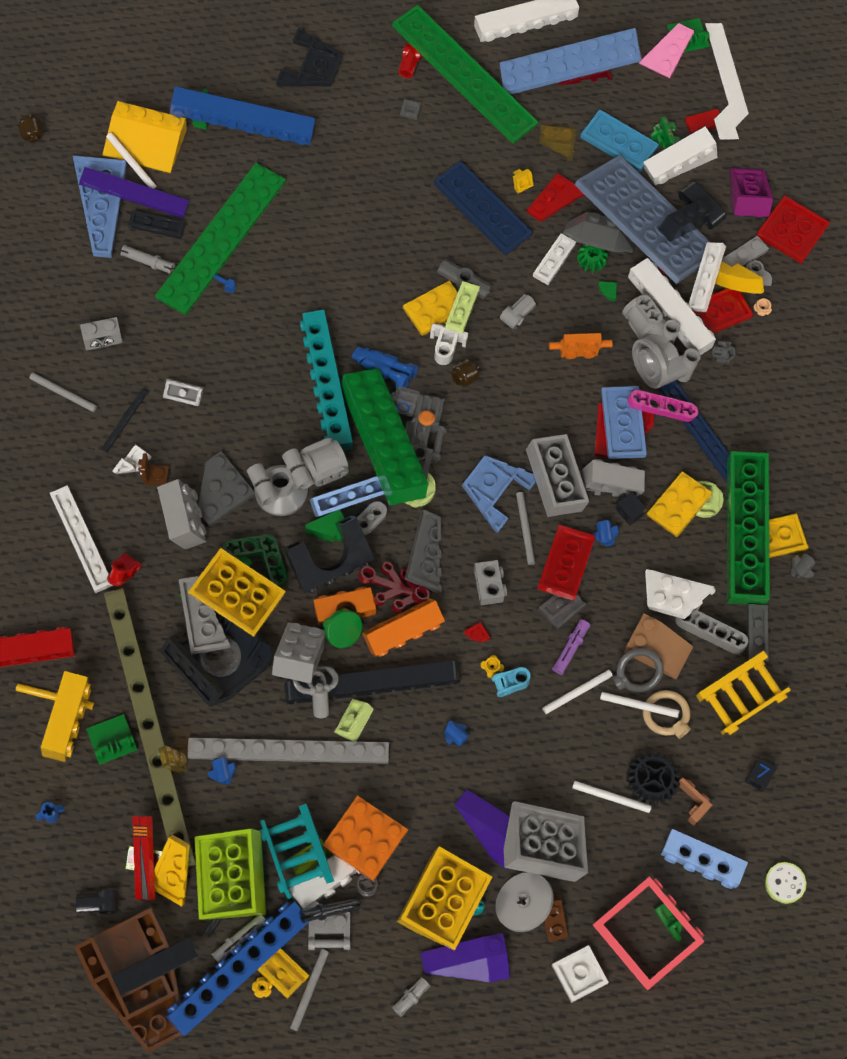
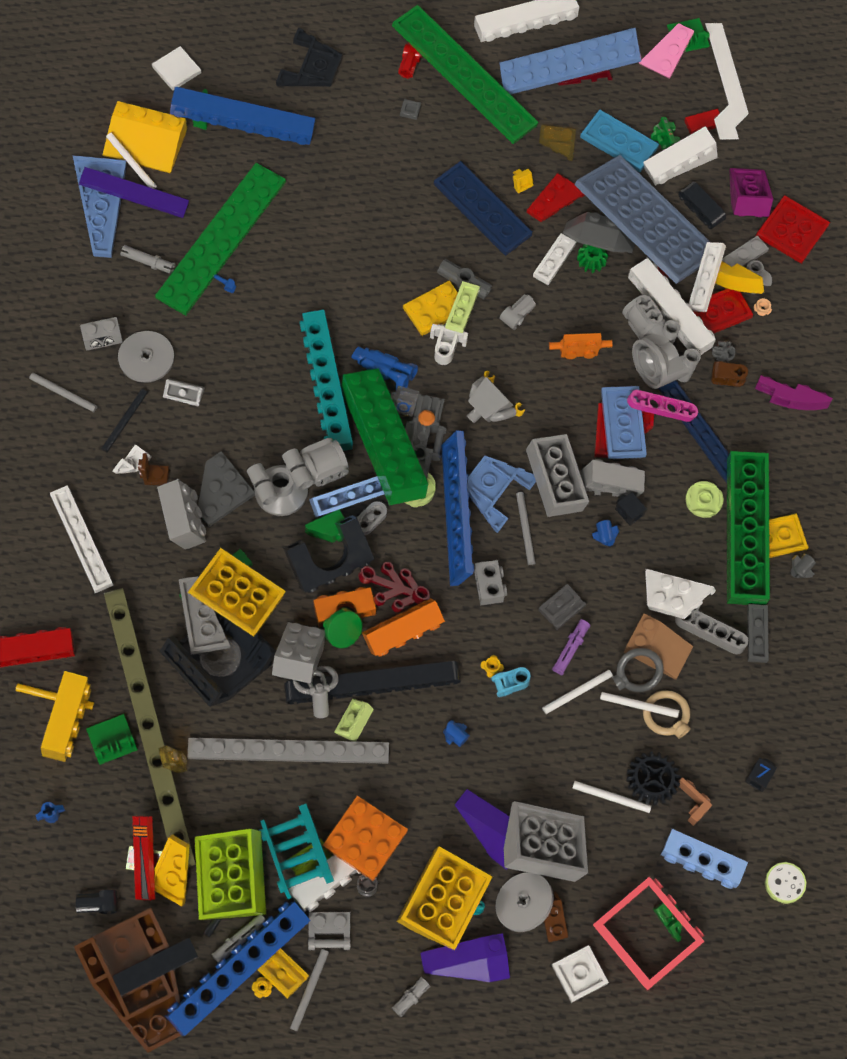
(30, 128): dark brown head -> none
(123, 570): red piece -> none
(138, 367): none -> light grey piece
(156, 224): black tile -> none
(176, 68): none -> white tile
(222, 771): blue piece -> none
(260, 549): dark green beam -> none
(322, 911): black pin -> none
(425, 554): dark grey wing -> none
(457, 509): none -> blue plate
(465, 373): dark brown head -> none
(477, 633): red tile -> none
(490, 402): none -> light grey torso
(566, 562): red plate -> none
(608, 289): green tile -> none
(679, 504): yellow plate -> none
(685, 220): black brick -> none
(728, 373): none -> reddish brown piece
(741, 673): yellow fence -> none
(800, 398): none -> magenta slope

